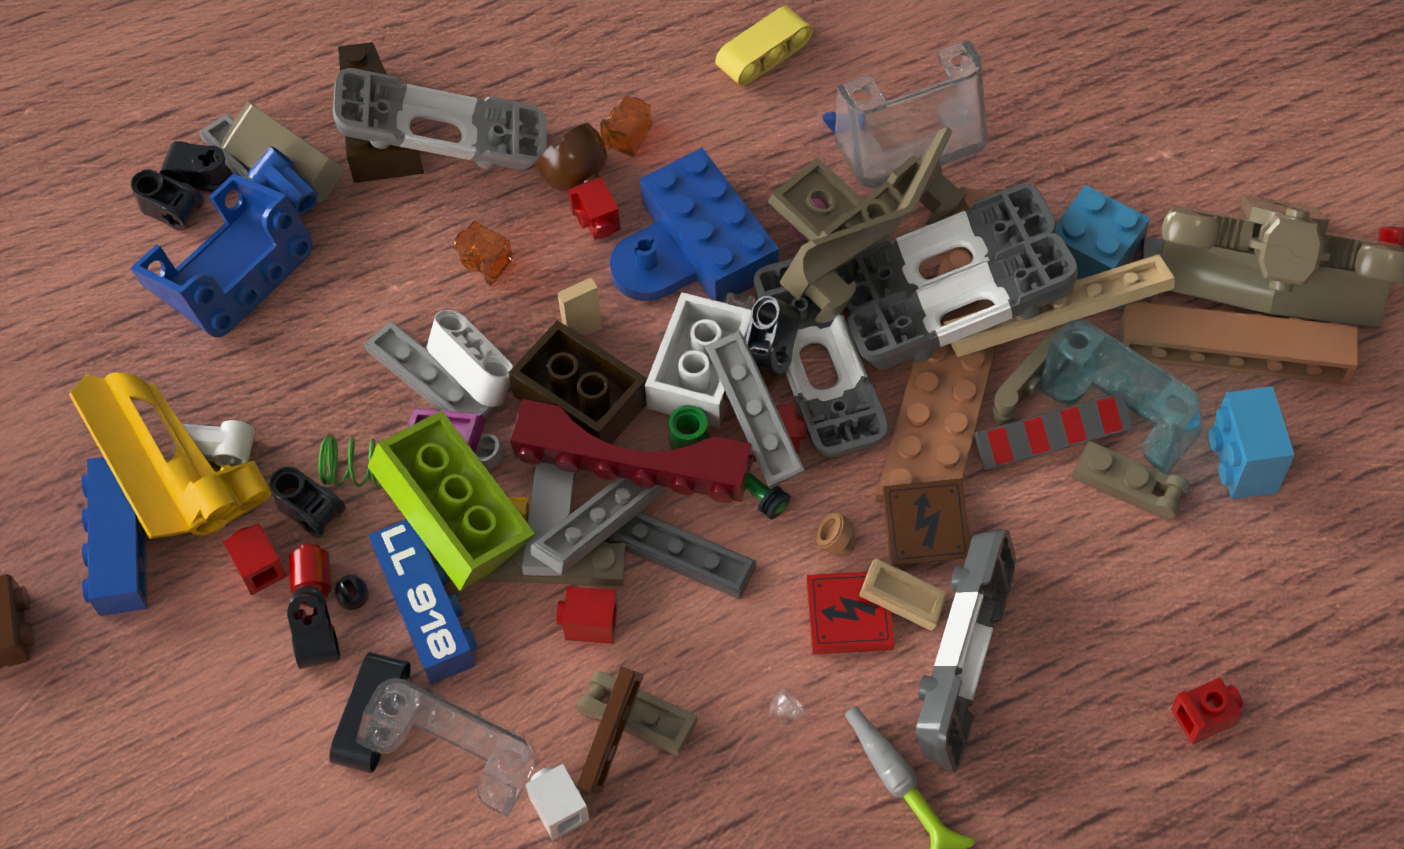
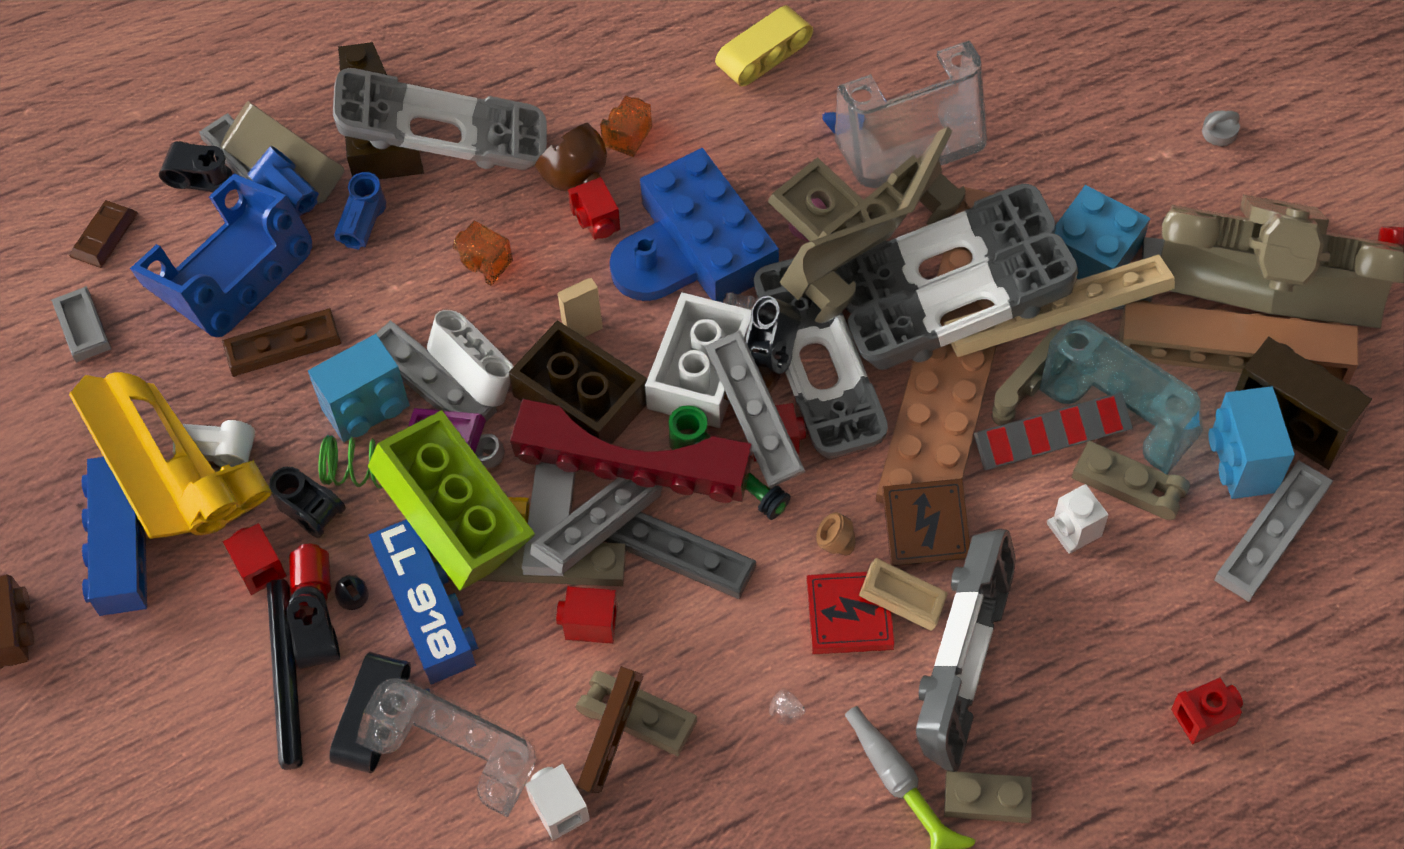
(81, 324): none -> light grey tile
(103, 234): none -> reddish brown tile
(165, 198): black piece -> none
(281, 342): none -> reddish brown tile
(284, 677): none -> black axle
(359, 388): none -> dark azure brick
(360, 211): none -> blue piece
(988, 797): none -> dark tan plate
(1078, 519): none -> white brick
(1221, 127): none -> light grey tile
(1273, 531): none -> light grey plate
(1314, 404): none -> dark brown brick

